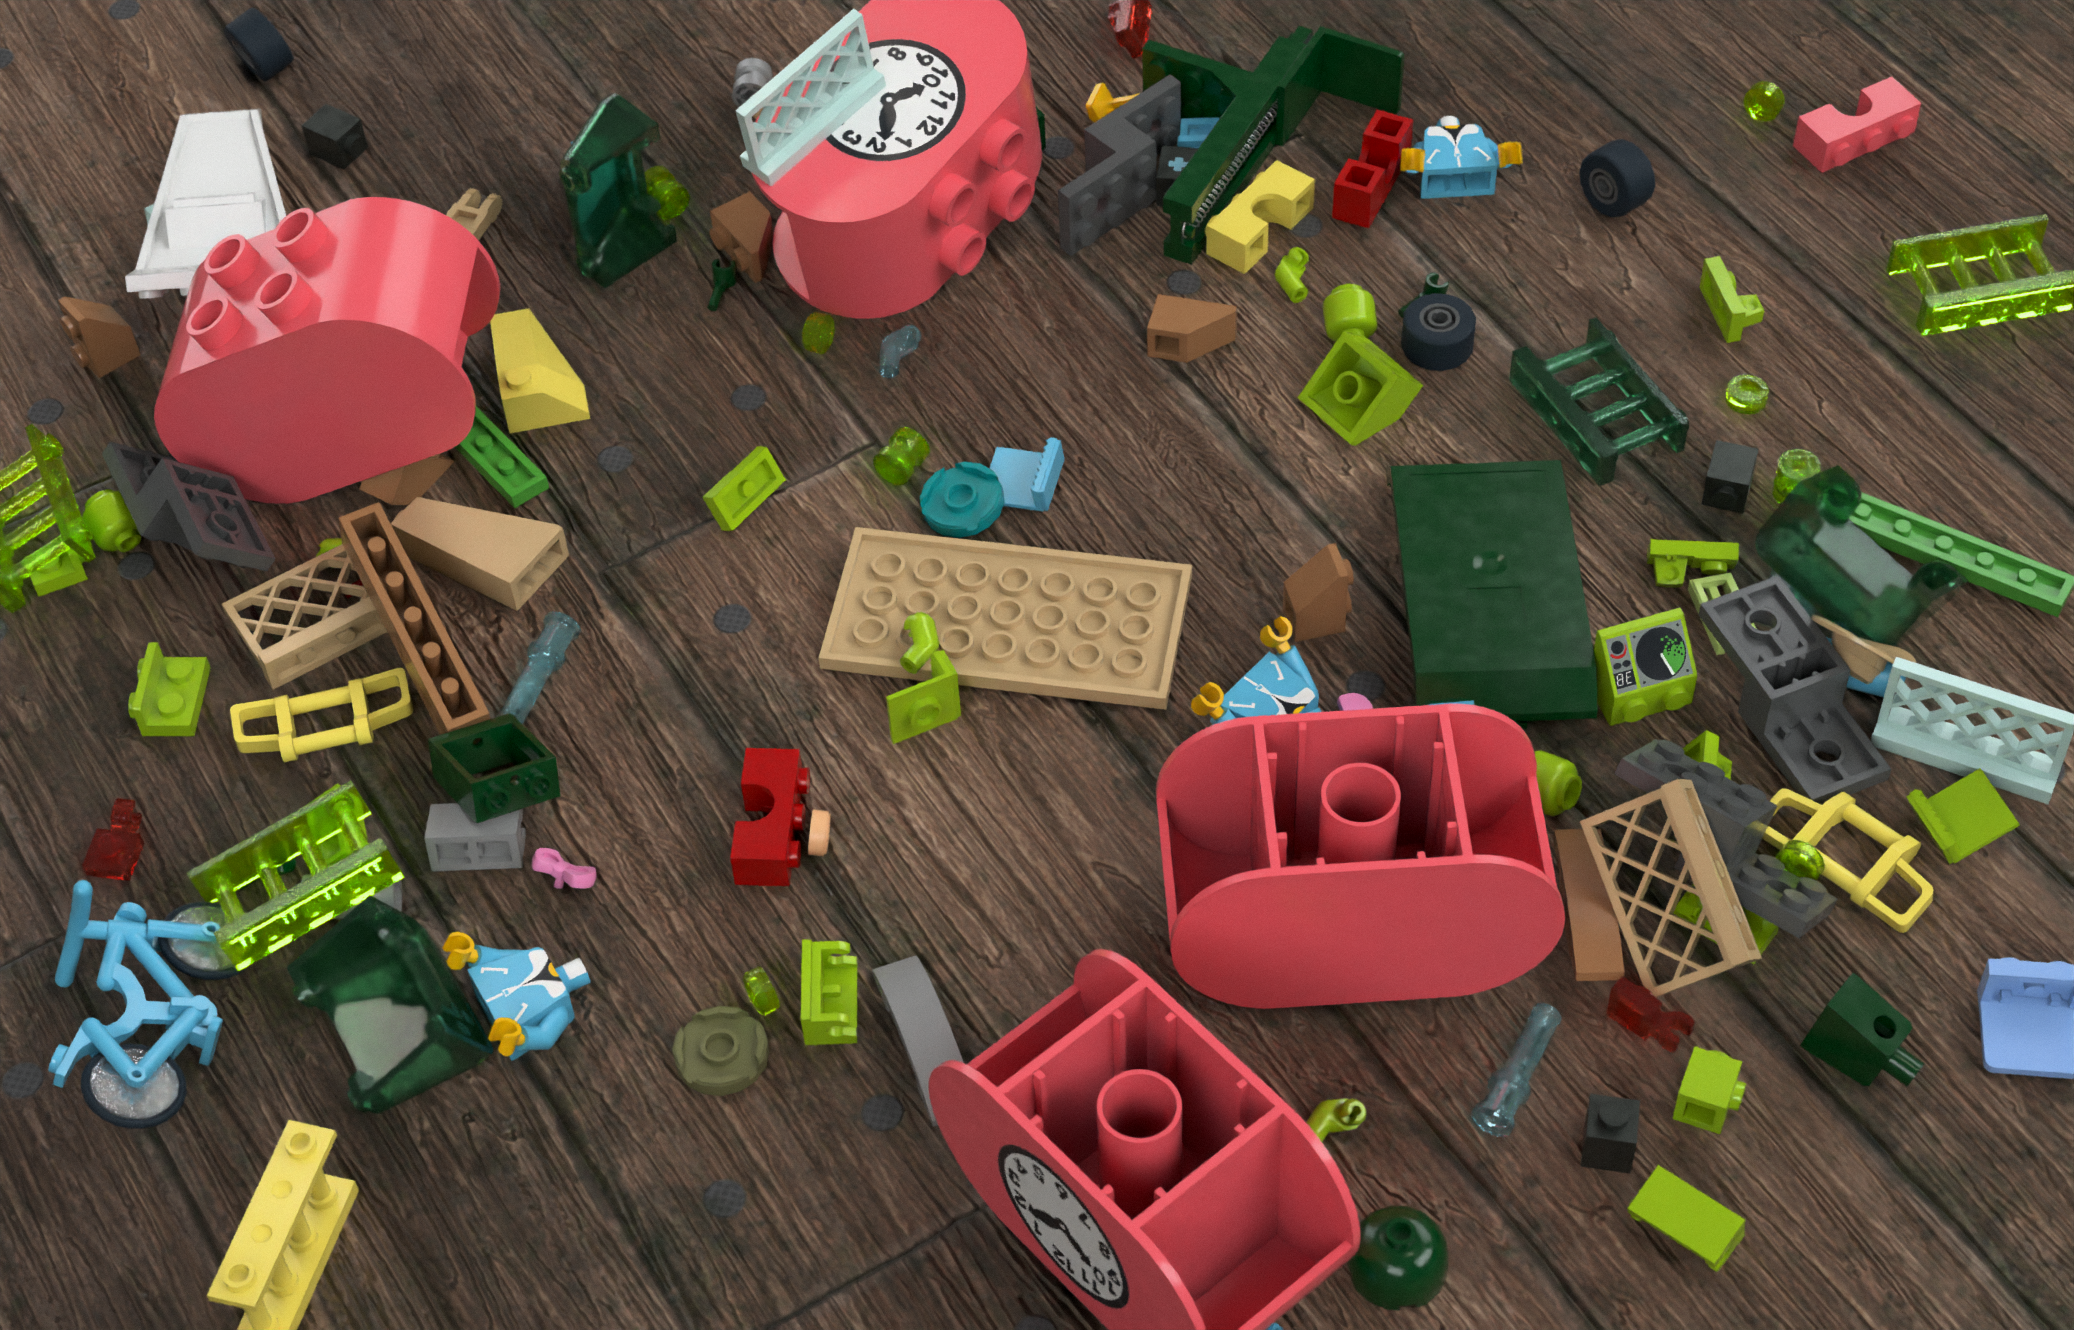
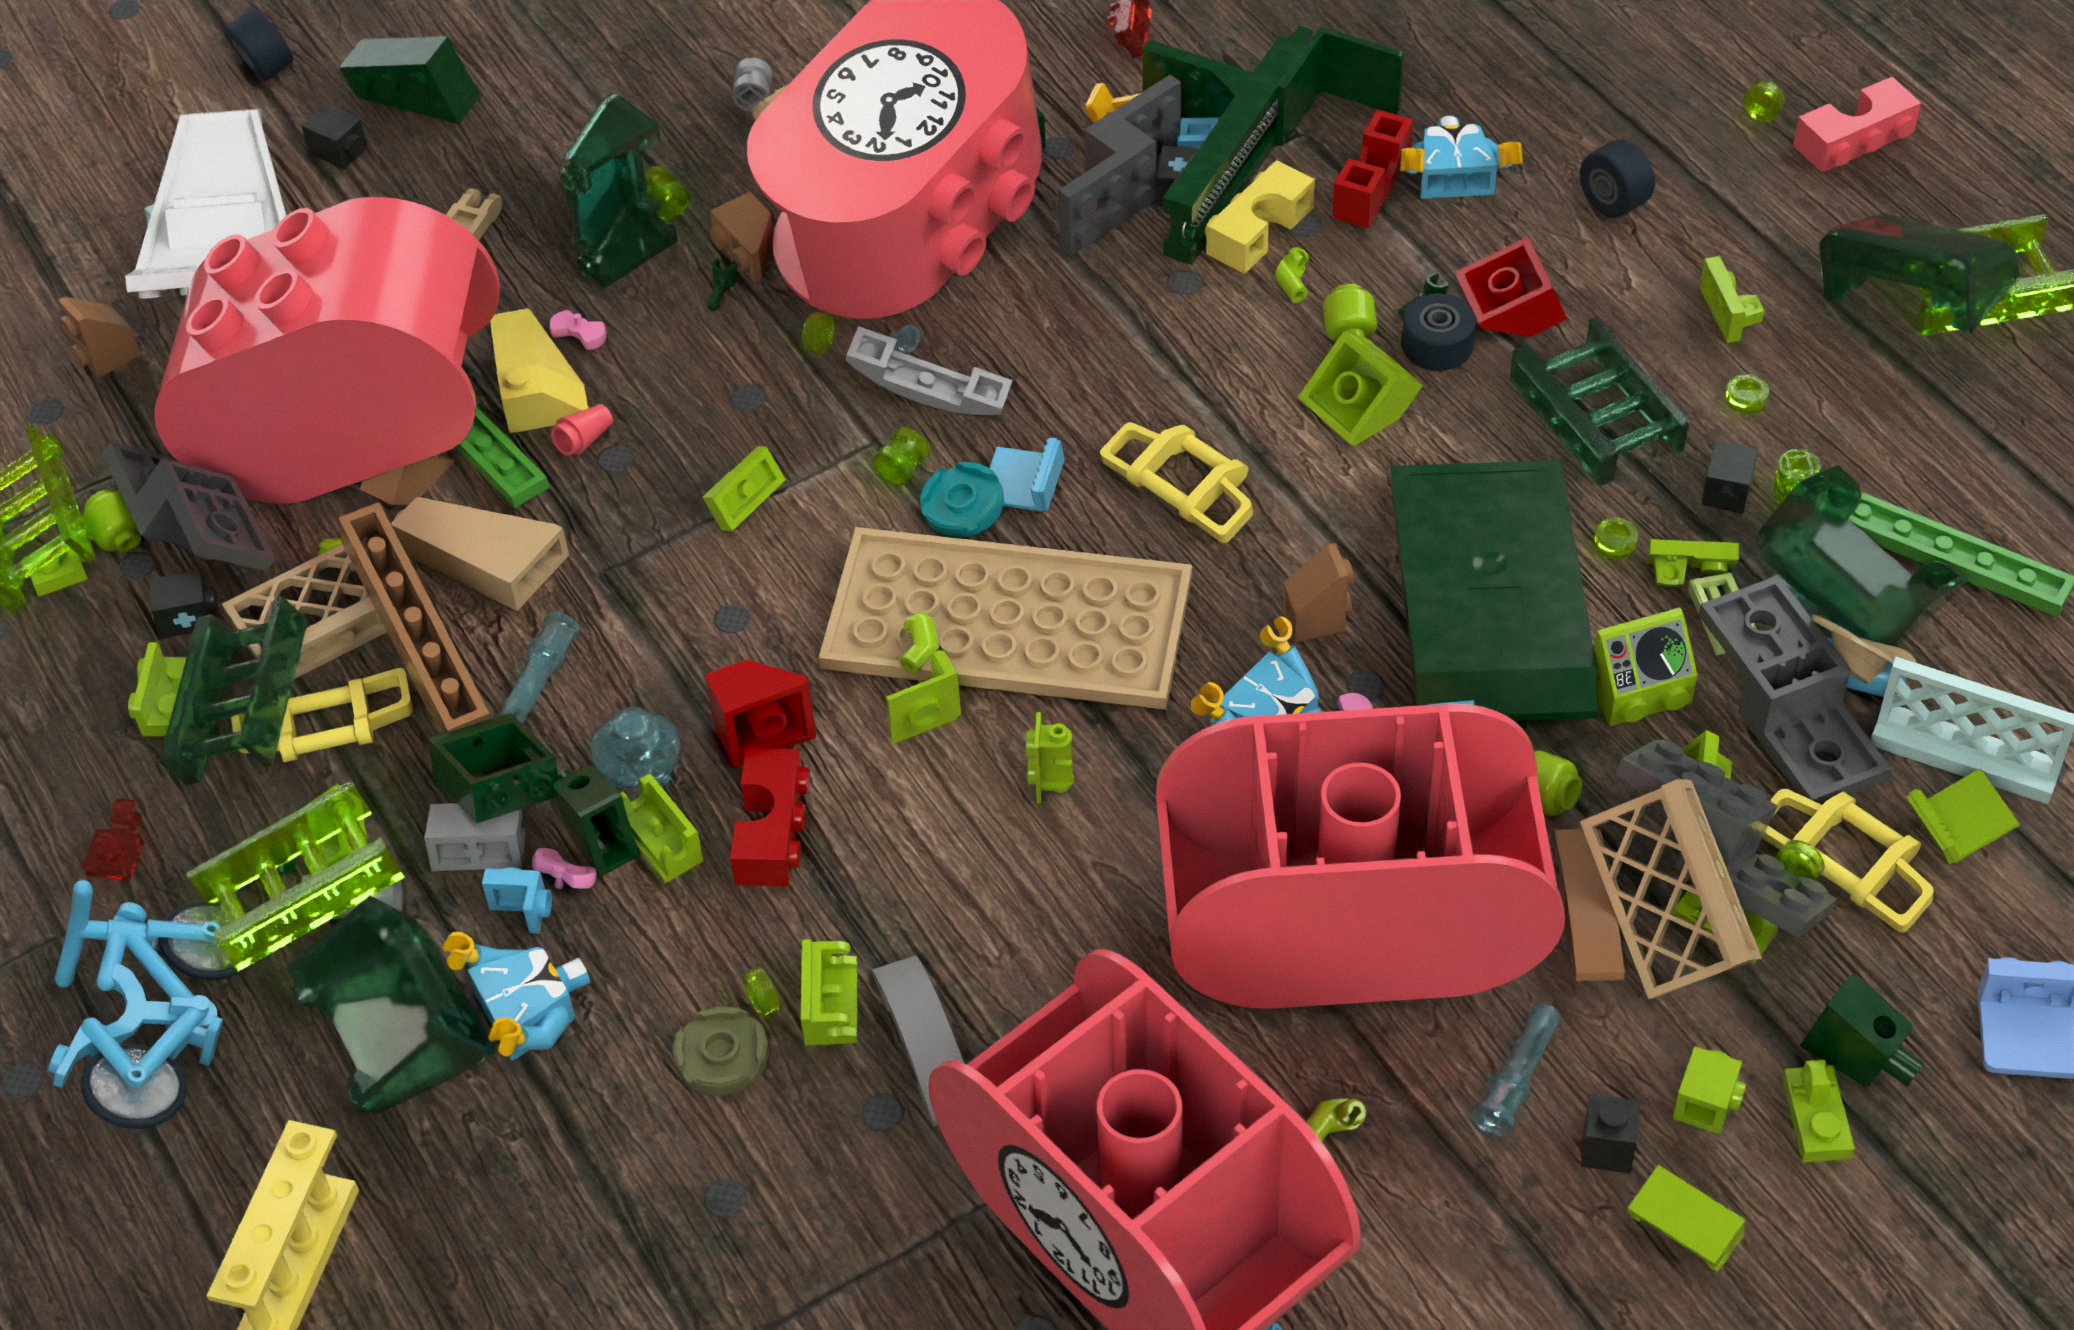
(180, 601): none -> pearl dark grey brick
(203, 684): none -> clear green fence
(412, 75): none -> dark green wedge
(518, 891): none -> medium azure bracket
(568, 324): none -> bright pink piece
(579, 430): none -> coral cone
(587, 799): none -> dark green torso
(634, 746): none -> clear light blue plate
(662, 831): none -> lime hinge
(759, 708): none -> red slope
(819, 832): light nougat tile -> none
(828, 103): light aqua fence -> none
(923, 381): none -> light grey slope
(1049, 757): none -> lime hinge
(1189, 328): medium nougat slope -> none
(1224, 477): none -> light yellow bar
(1399, 1258): dark green cylinder -> none
(1511, 291): none -> red slope
(1616, 538): none -> clear neon green tile
(1642, 1014): clear red plate -> none
(1818, 1112): none -> lime hinge
(1958, 266): none -> clear green windscreen

